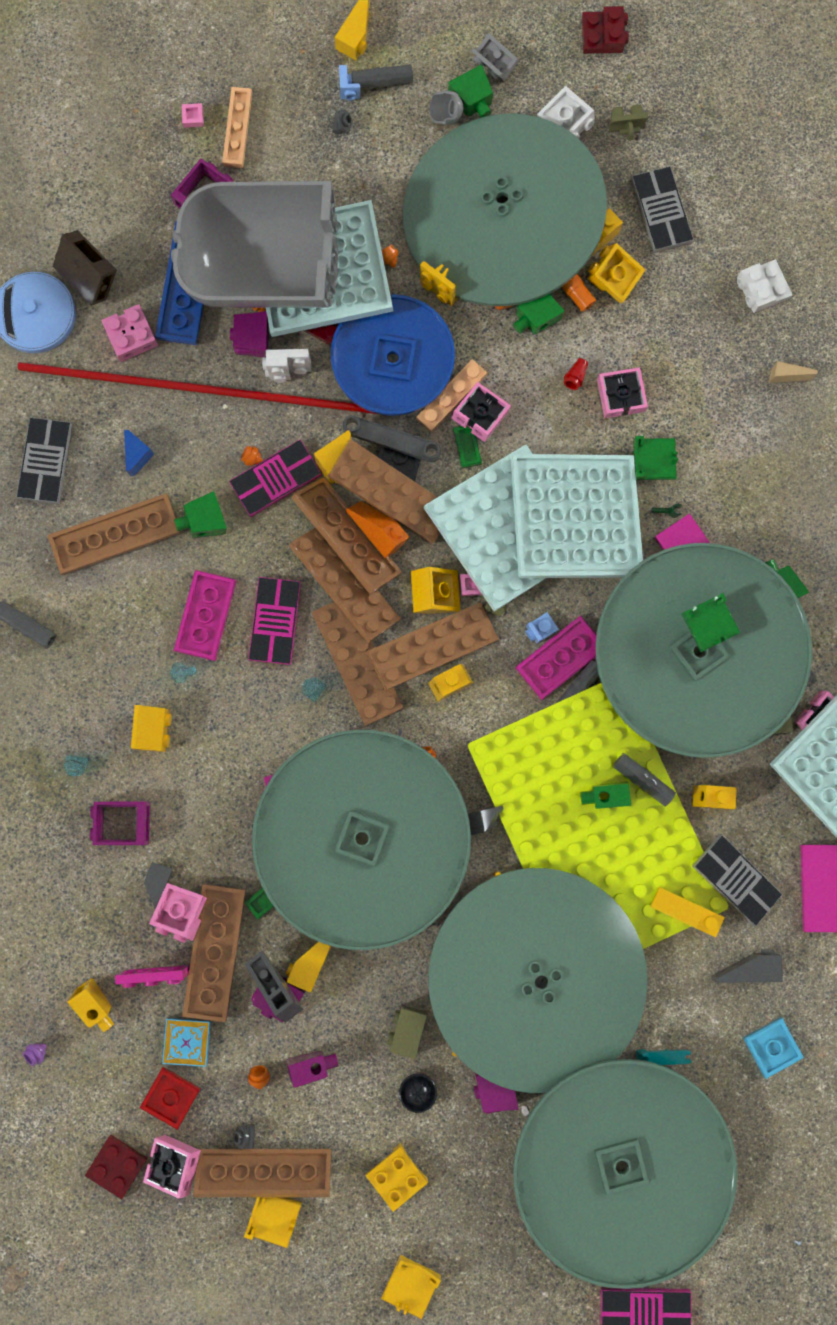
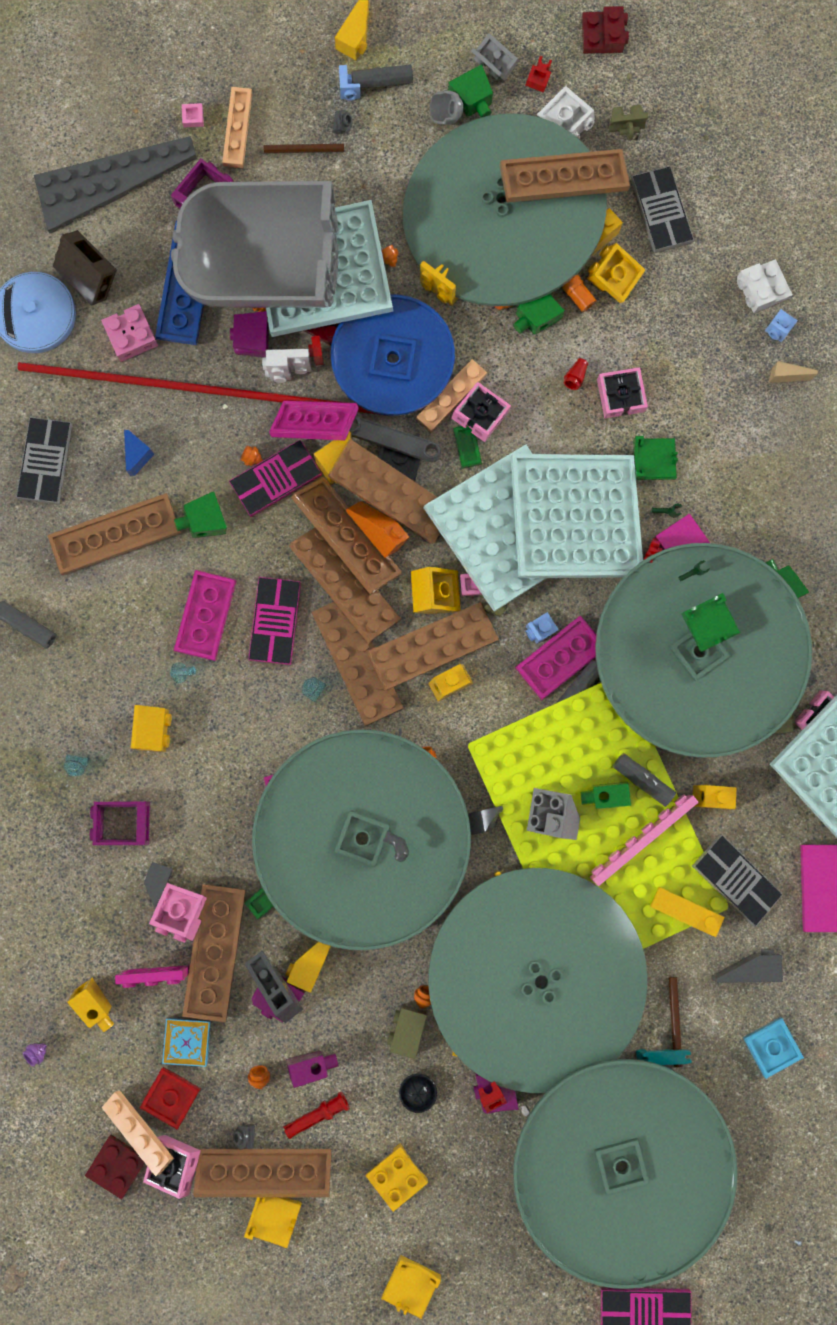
(96, 183): none -> dark grey wing
(137, 1133): none -> light nougat plate
(304, 148): none -> reddish brown piece
(314, 420): none -> dark pink tile
(316, 351): none -> red plate
(324, 1111): none -> red pin
(399, 845): none -> dark grey arm
(422, 996): none -> orange plate
(492, 1100): none -> red tile
(539, 76): none -> red plate
(553, 814): none -> light grey slope
(564, 175): none -> medium nougat plate
(649, 833): none -> bright pink plate
(653, 549): none -> red plate
(675, 1017): none -> reddish brown piece
(696, 570): none -> dark green hand
(780, 325): none -> light blue bracket

